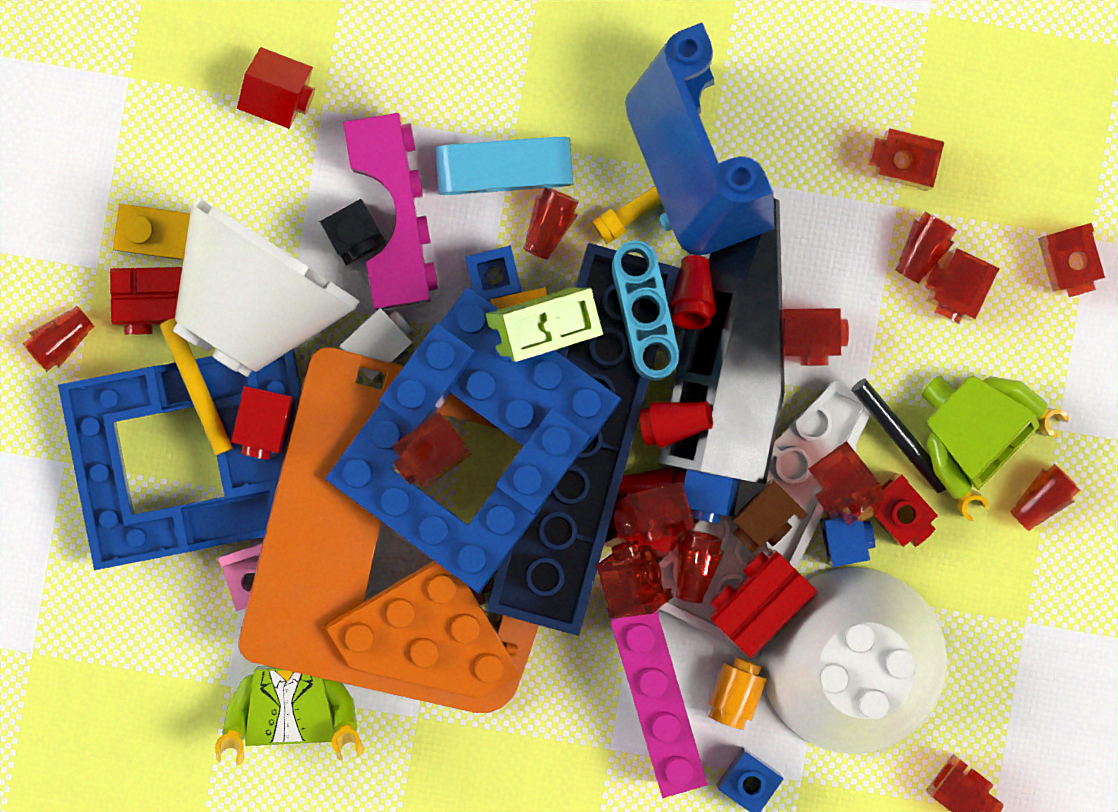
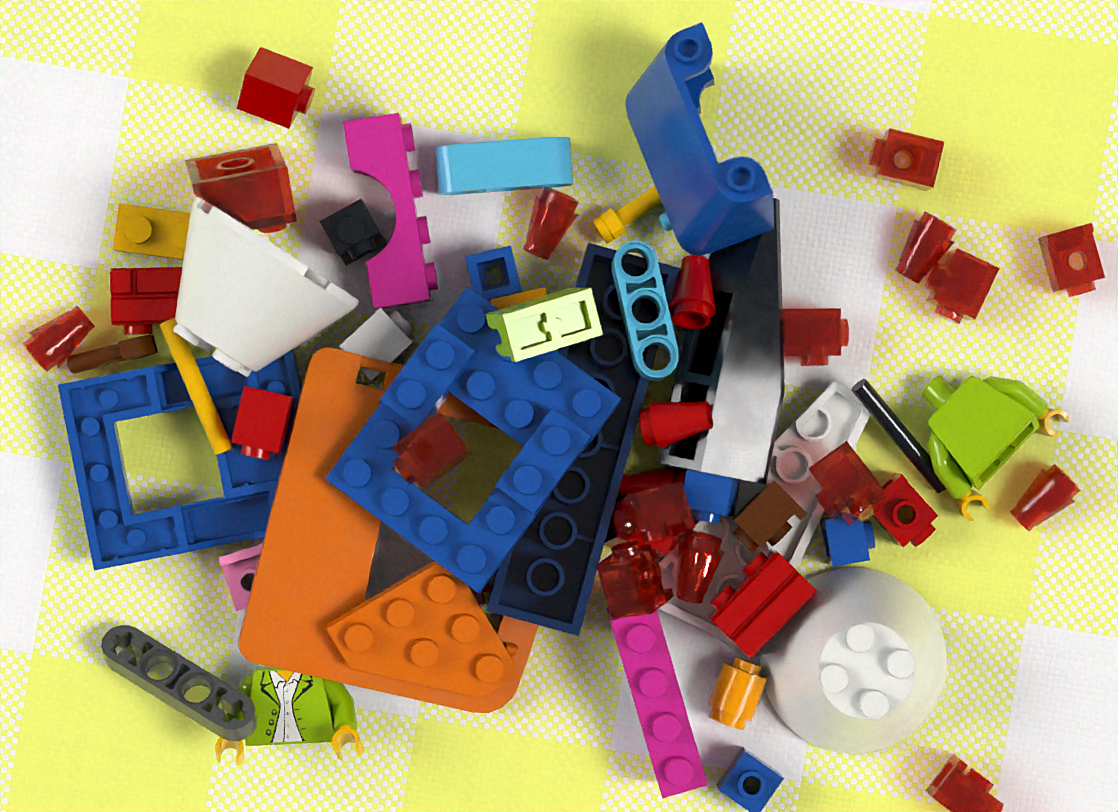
(122, 351): none -> reddish brown bar
(174, 687): none -> dark grey beam
(247, 186): none -> clear red slope

